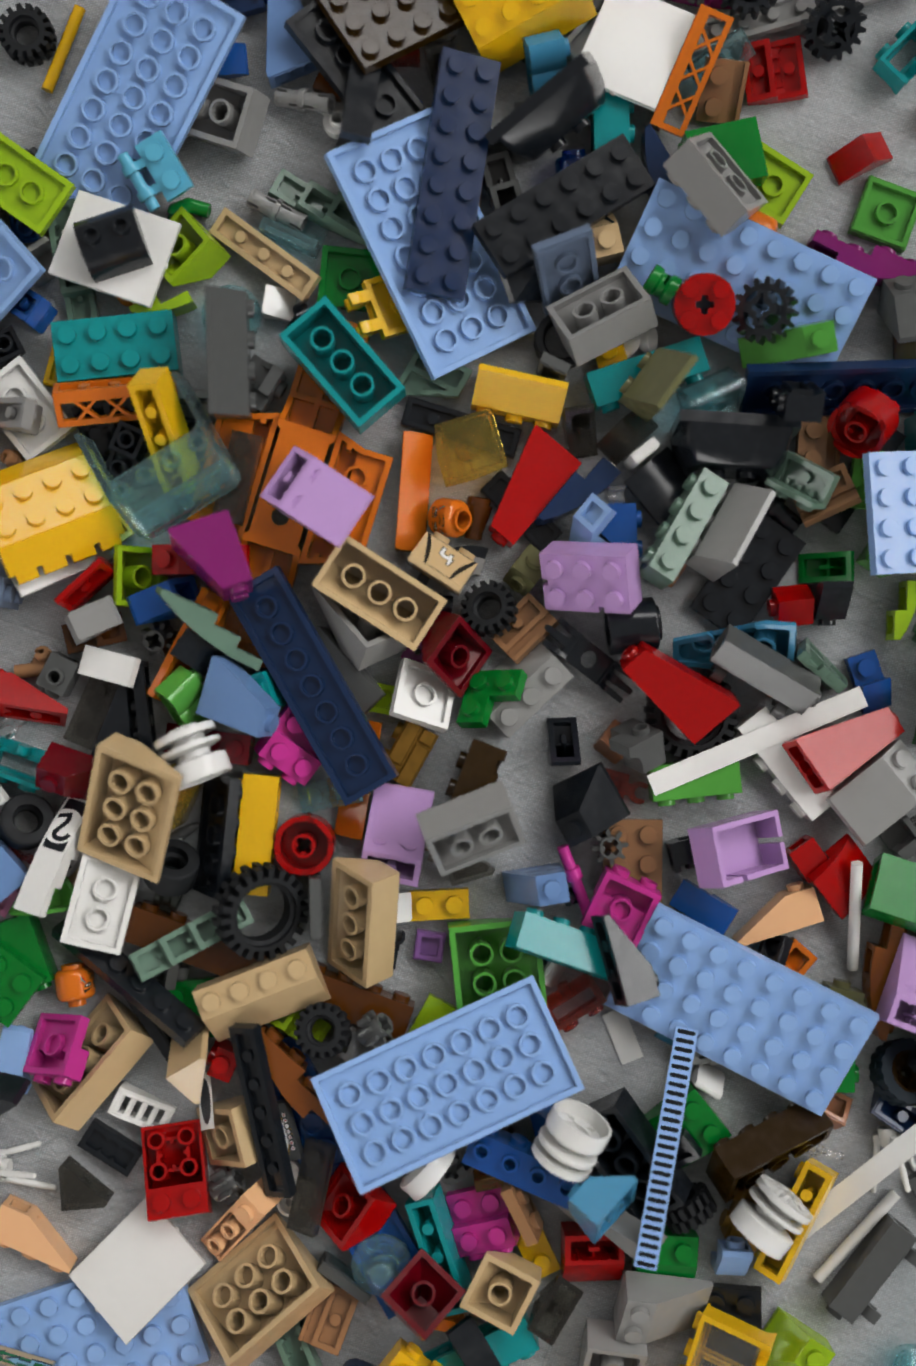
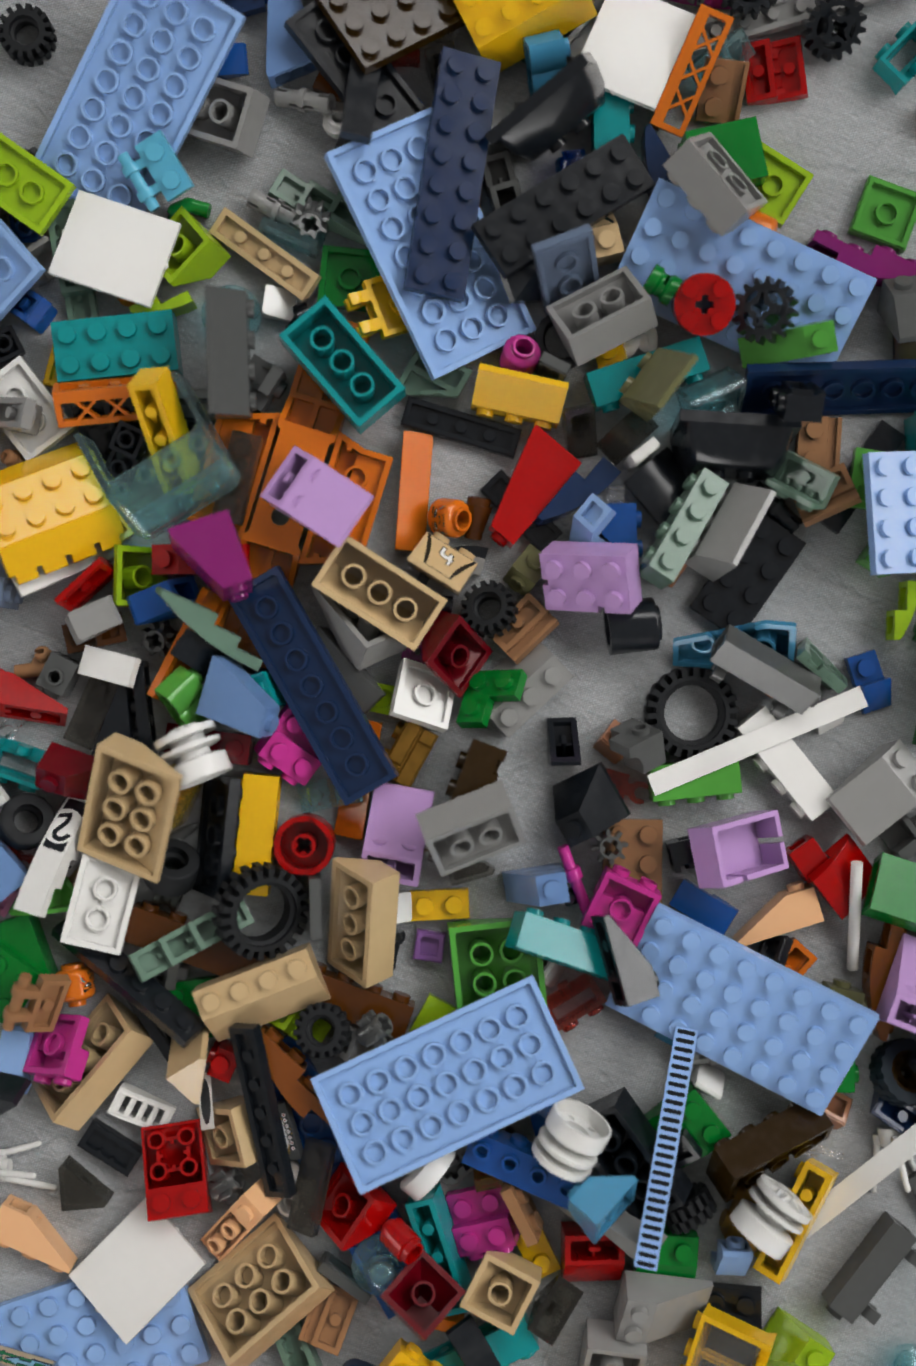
(44, 1004): none -> medium nougat plate
(63, 48): yellow bar -> none
(112, 243): black brick -> none
(305, 212): none -> dark grey gear
(401, 1240): none -> red brick
(469, 447): clear yellow slope -> none
(520, 354): none -> dark pink head
(572, 653): black piece -> none
(622, 1036): white sticker -> none
(680, 692): red slope -> none
(792, 604): red brick -> none
(825, 567): green slope -> none
(831, 601): black slope -> none
(839, 750): slope -> none
(856, 1236): white bar -> none
(859, 157): red slope -> none
(863, 422): red brick -> none

